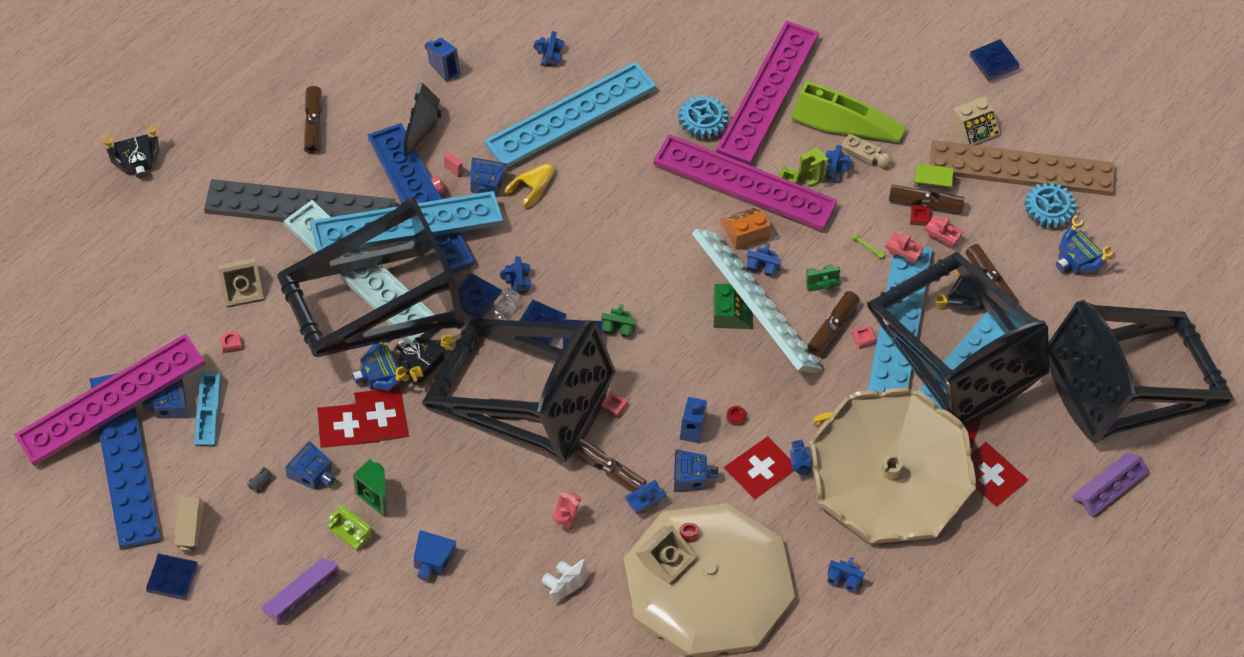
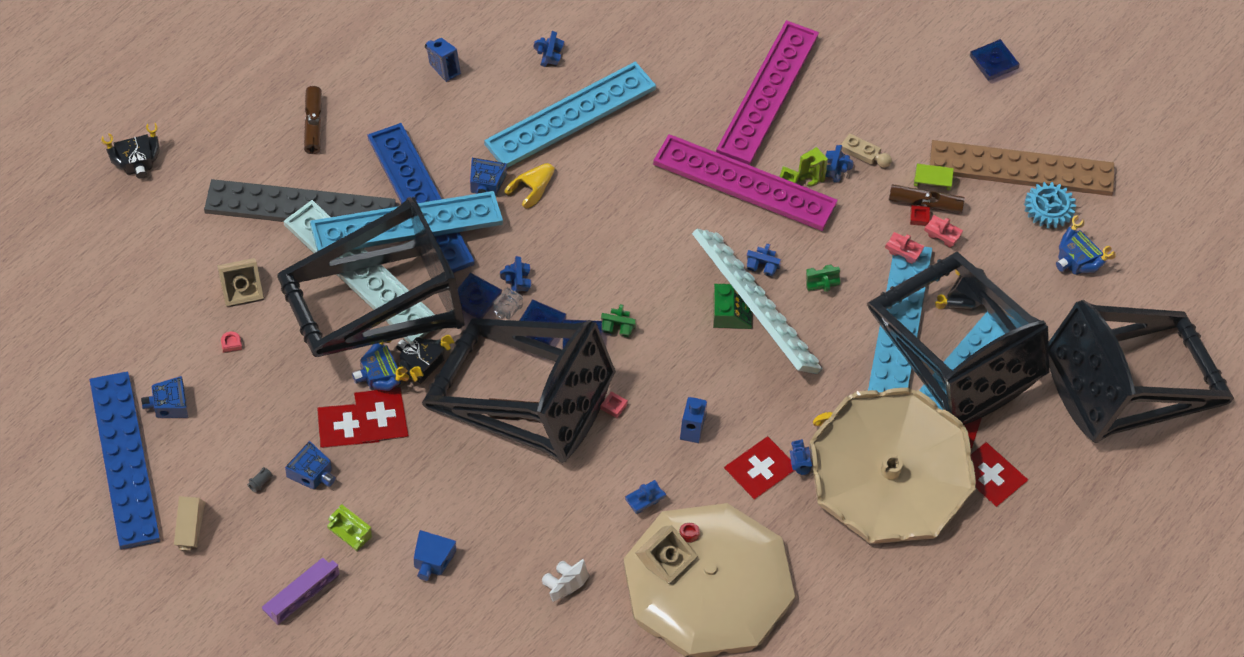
(109, 399): dark pink plate -> none
(172, 576): clear blue plate -> none
(207, 408): medium azure slope -> none
(371, 486): green slope -> none
(423, 117): black wedge -> none
(438, 185): coral tile -> none
(453, 164): coral tile -> none
(566, 509): coral hips -> none
(601, 461): reddish brown piece -> none
(691, 471): torso -> none
(703, 117): medium azure gear -> none
(736, 415): red tile -> none
(746, 227): orange slope -> none
(839, 314): reddish brown piece -> none
(843, 114): lime wedge -> none
(845, 571): blue hips -> none
(864, 336): coral tile -> none
(880, 255): lime hinge -> none
(975, 121): tan slope -> none
(980, 260): reddish brown piece -> none
(1111, 483): medium lavender panel -> none

